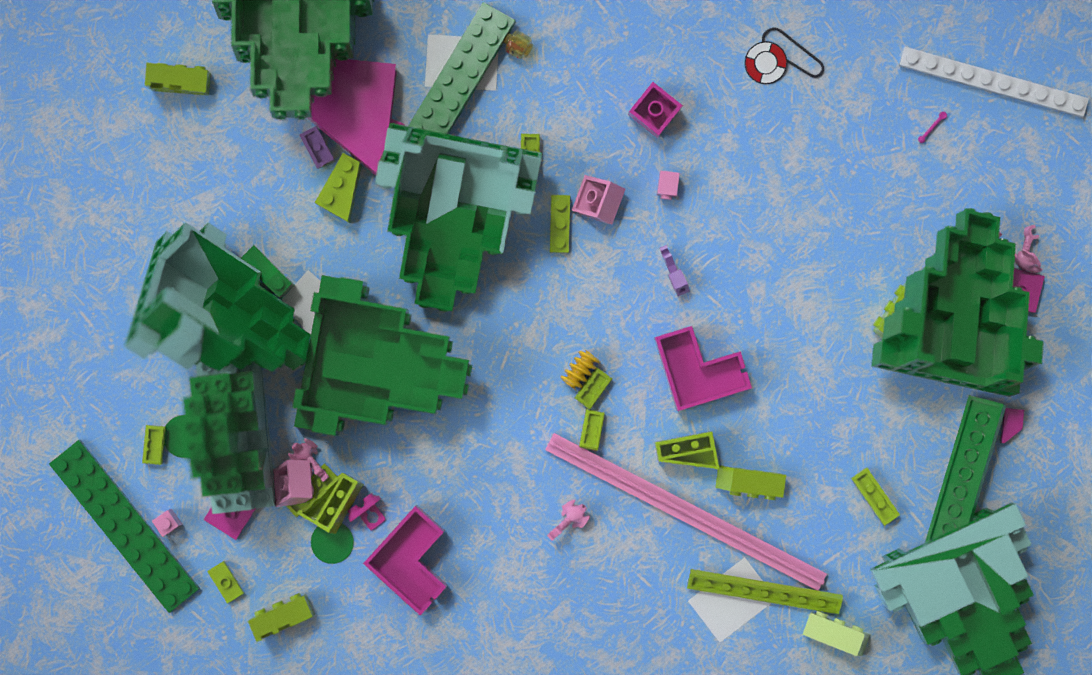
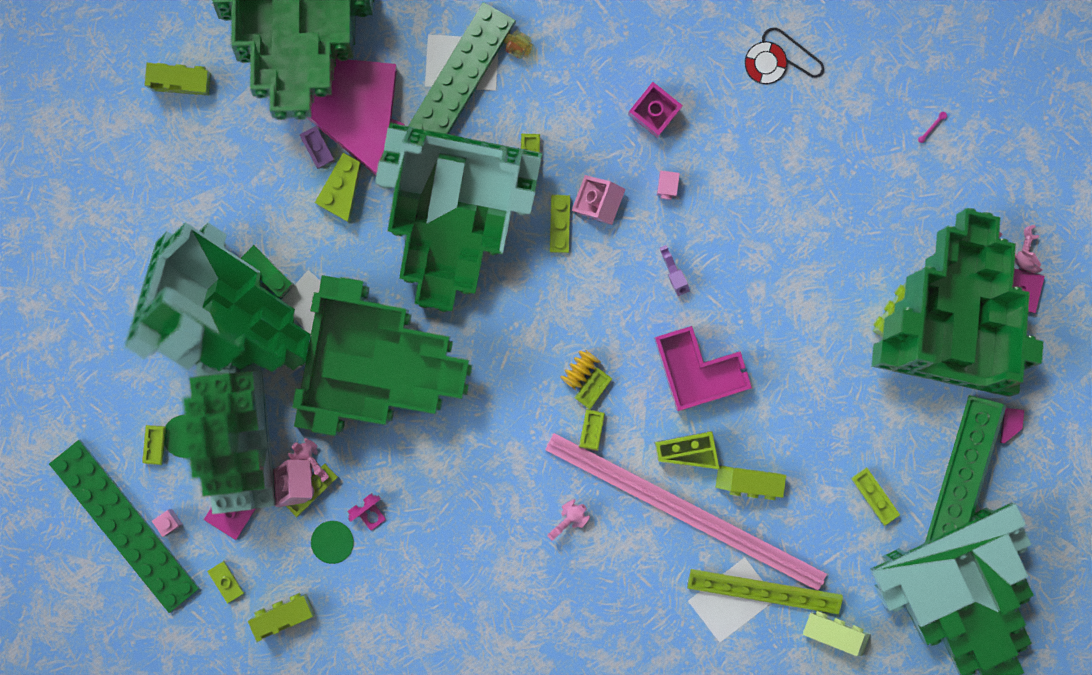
(332, 504): lime wedge -> none
(399, 562): dark pink piece -> none
(993, 82): white plate -> none

